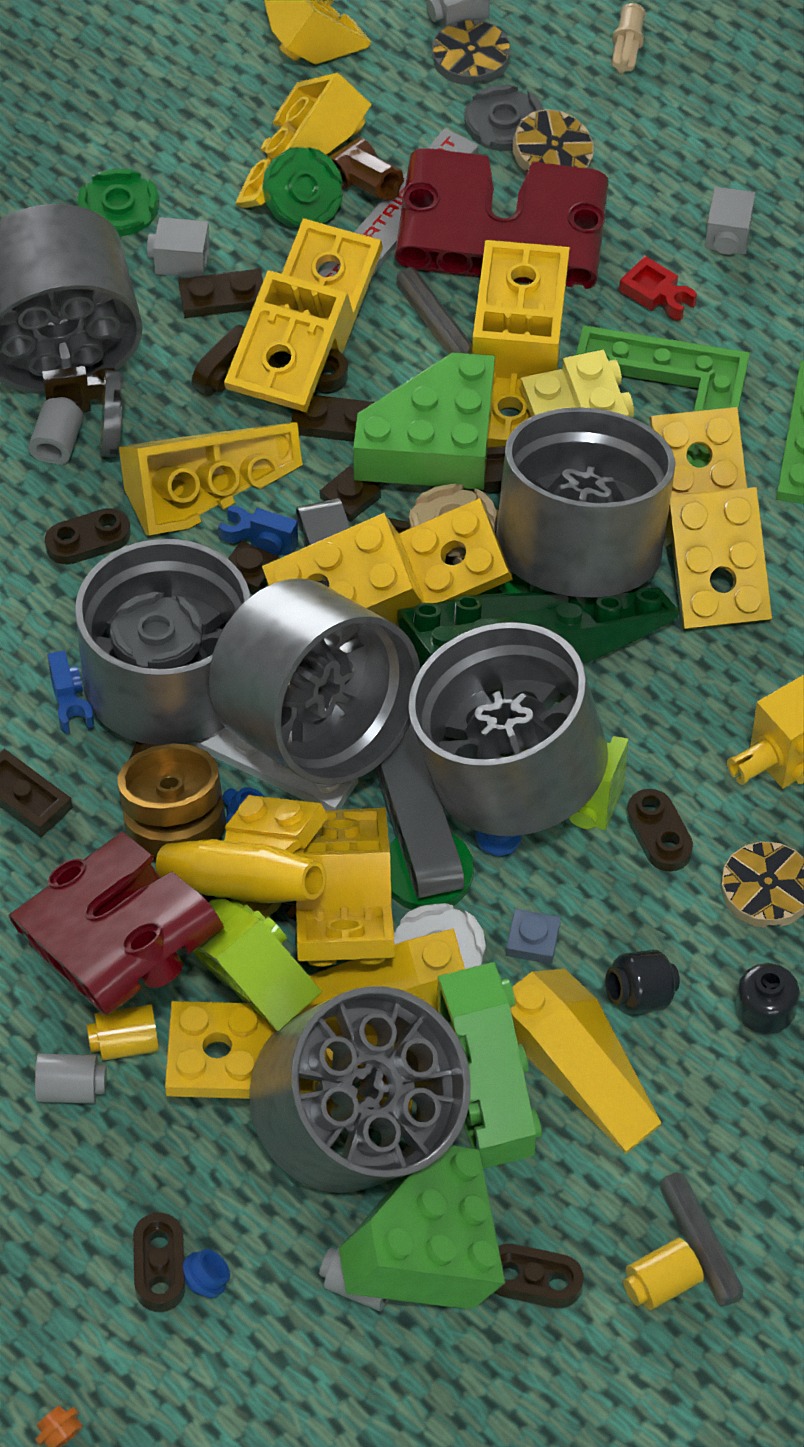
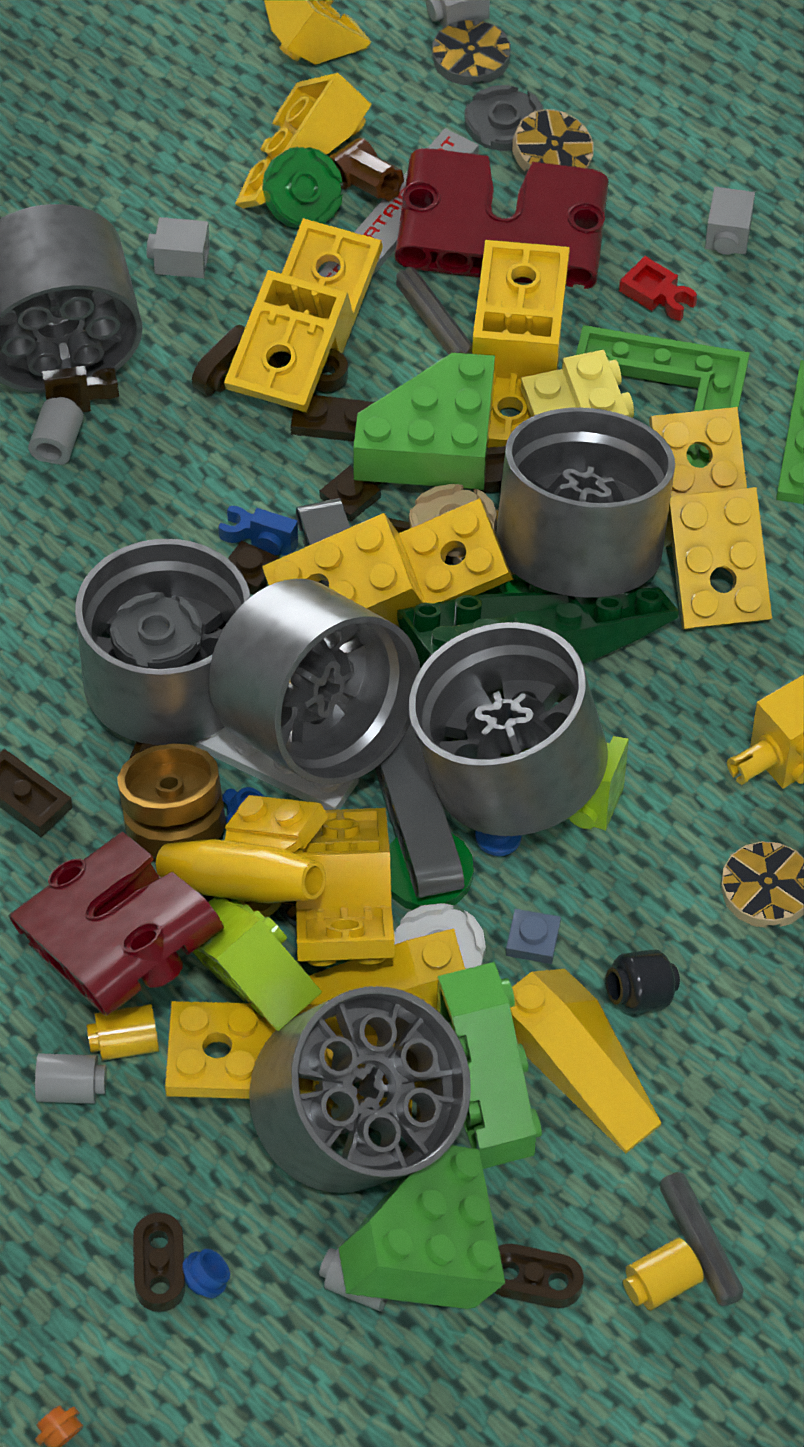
(66, 684): blue plate -> none
(87, 536): dark brown plate -> none
(111, 413): dark grey tile -> none
(124, 213): green tile -> none
(186, 476): yellow wedge -> none
(219, 293): dark brown plate -> none
(628, 37): tan axle -> none
(657, 827): dark brown plate -> none
(767, 998): black head -> none

